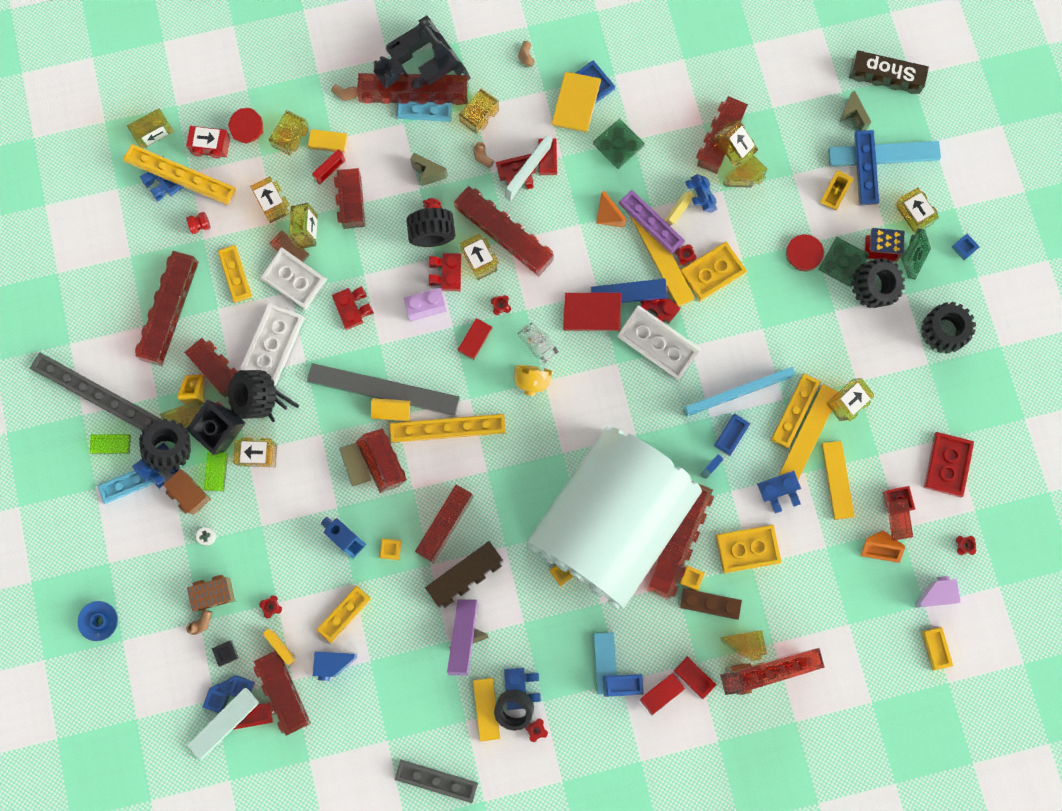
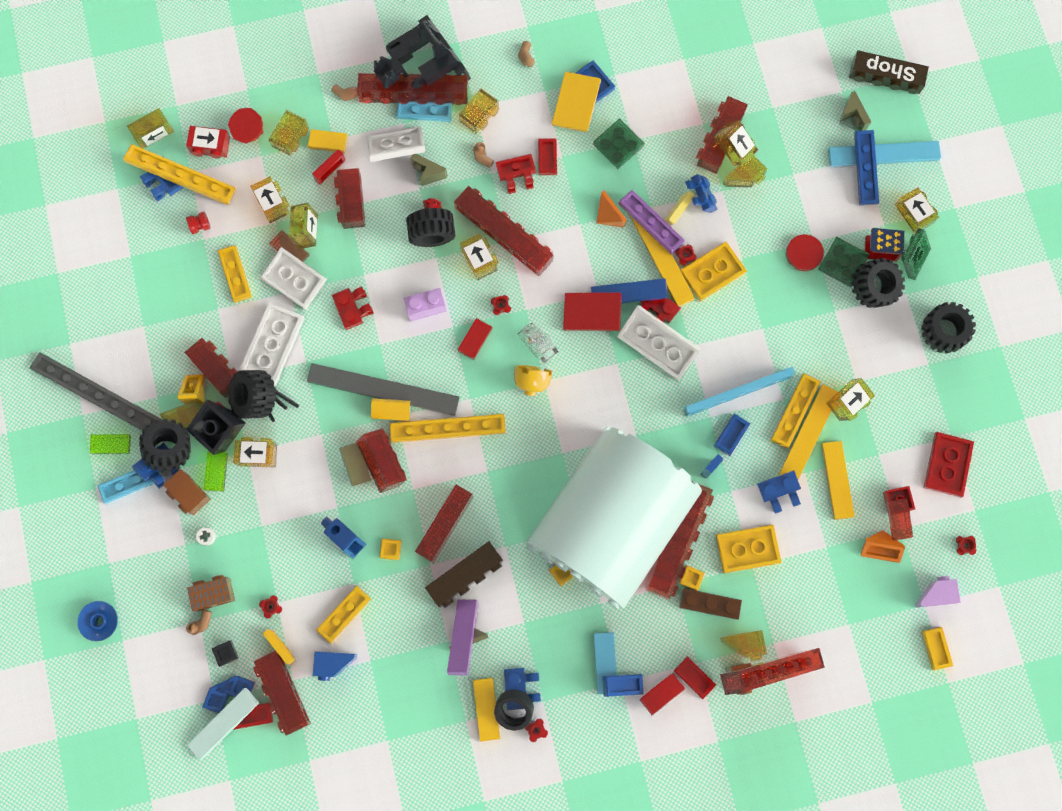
(166, 308): clear red brick -> none
(395, 143): none -> white tile
(436, 781): dark grey tile -> none
(451, 272): red plate -> none
(528, 167): light aqua tile -> none
(836, 189): yellow slope -> none
(965, 246): blue plate -> none

